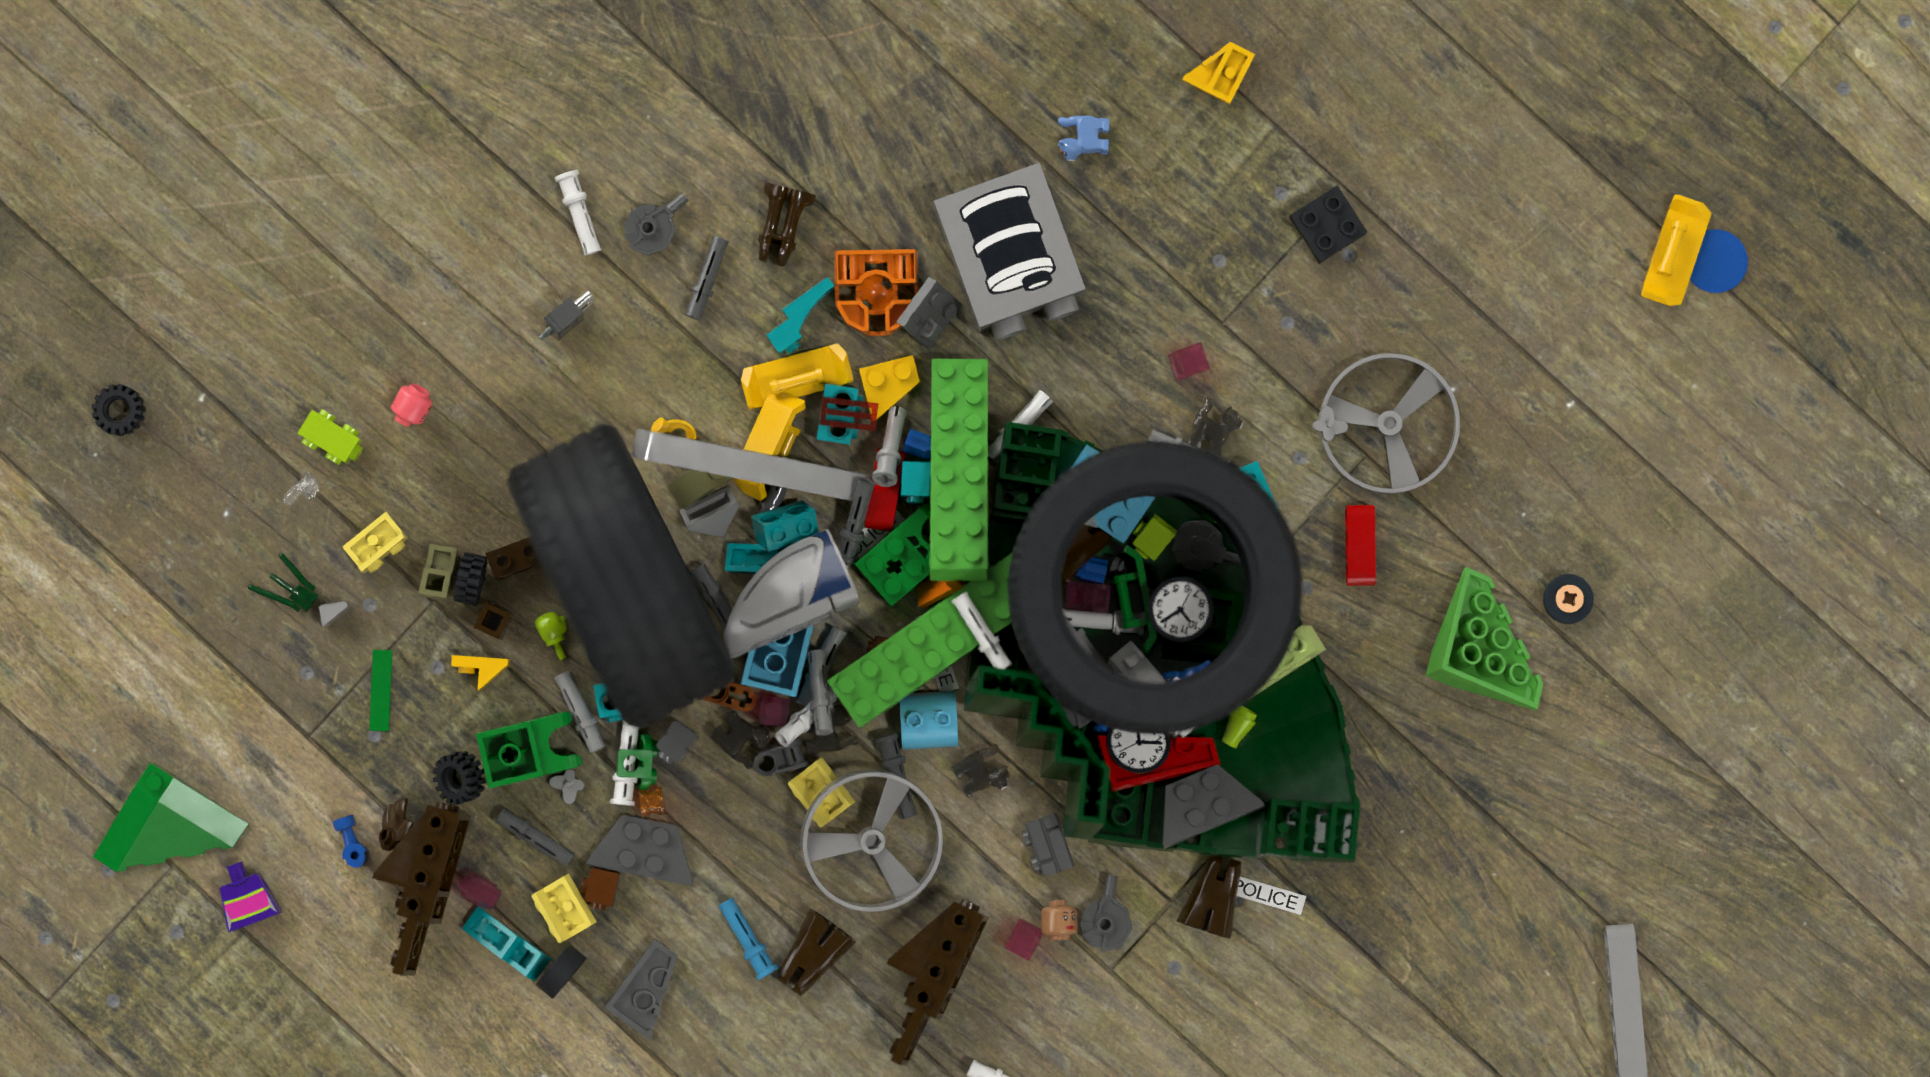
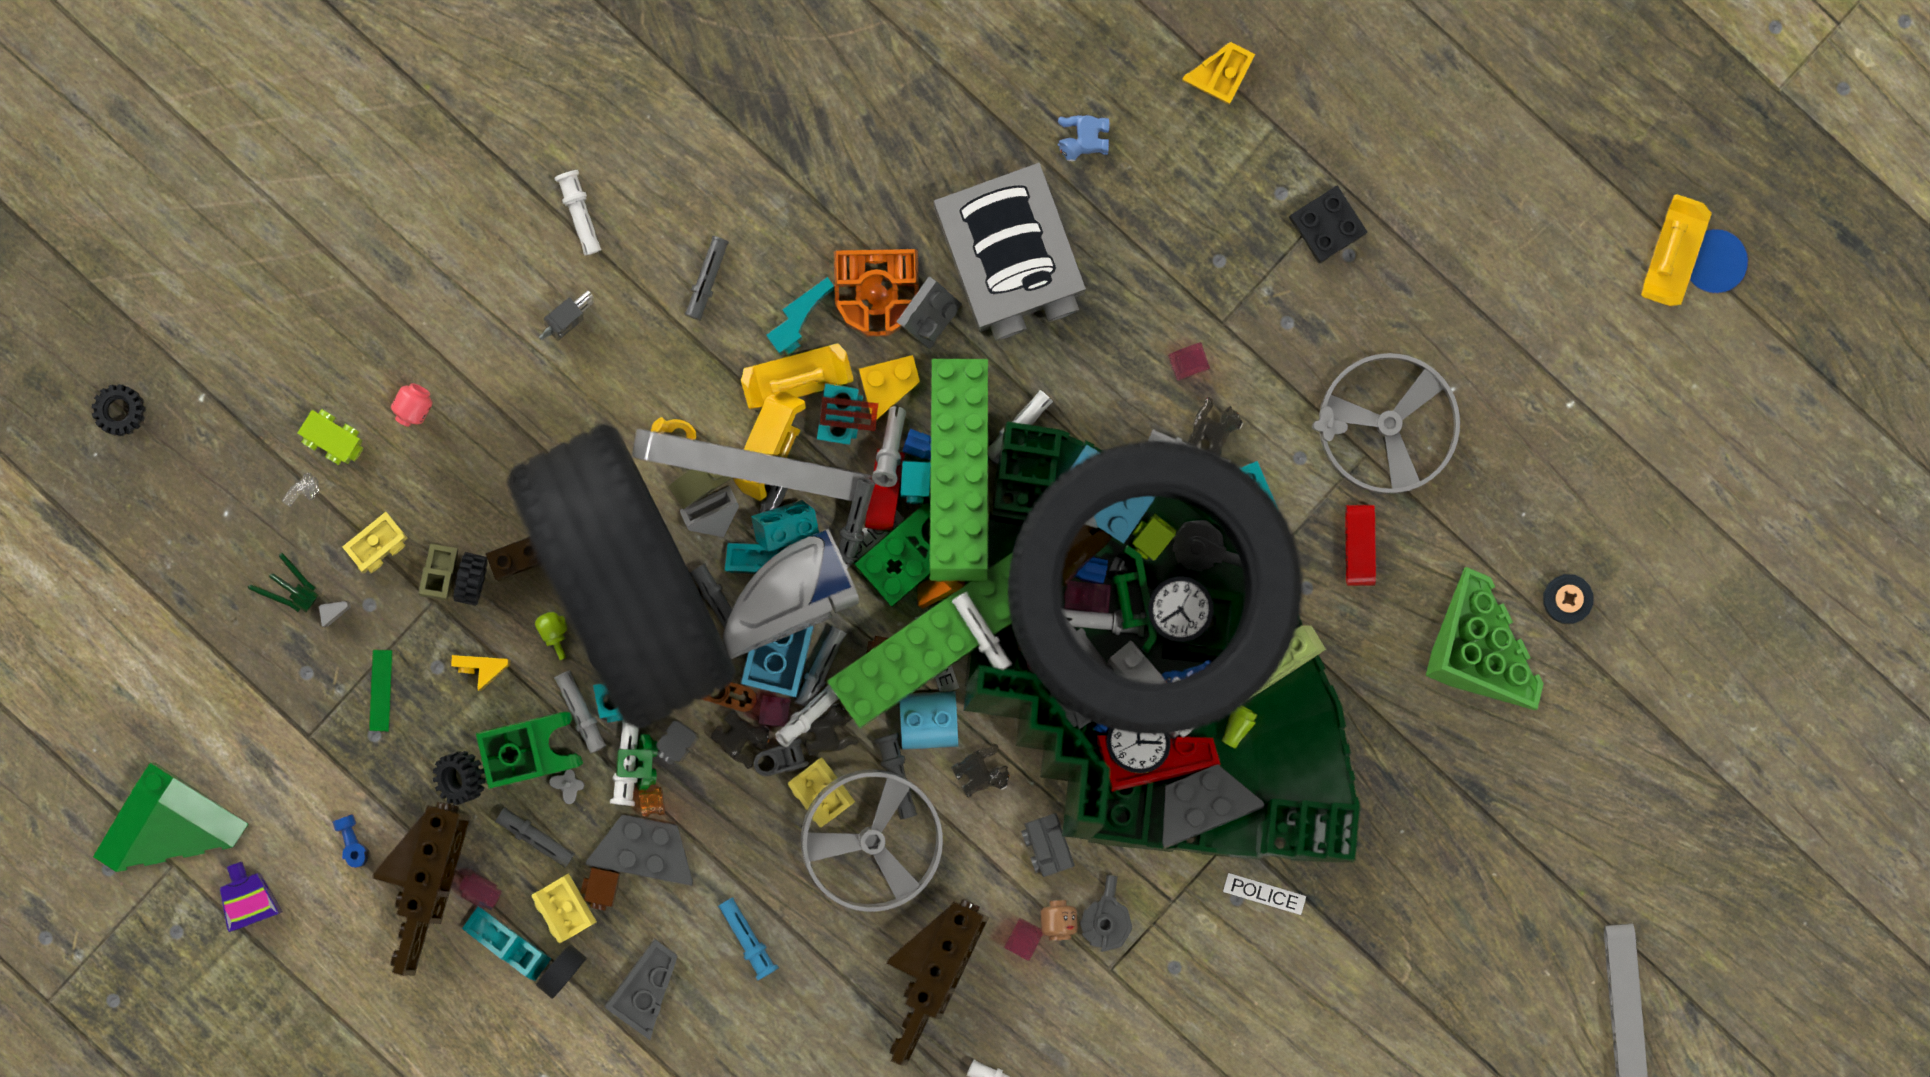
(394, 825): dark brown plate -> none
(493, 621): dark brown brick -> none
(652, 227): dark grey piece -> none
(797, 202): dark brown piece -> none
(814, 951): dark brown piece -> none
(821, 703): light grey pin -> none
(1213, 899): dark brown piece -> none

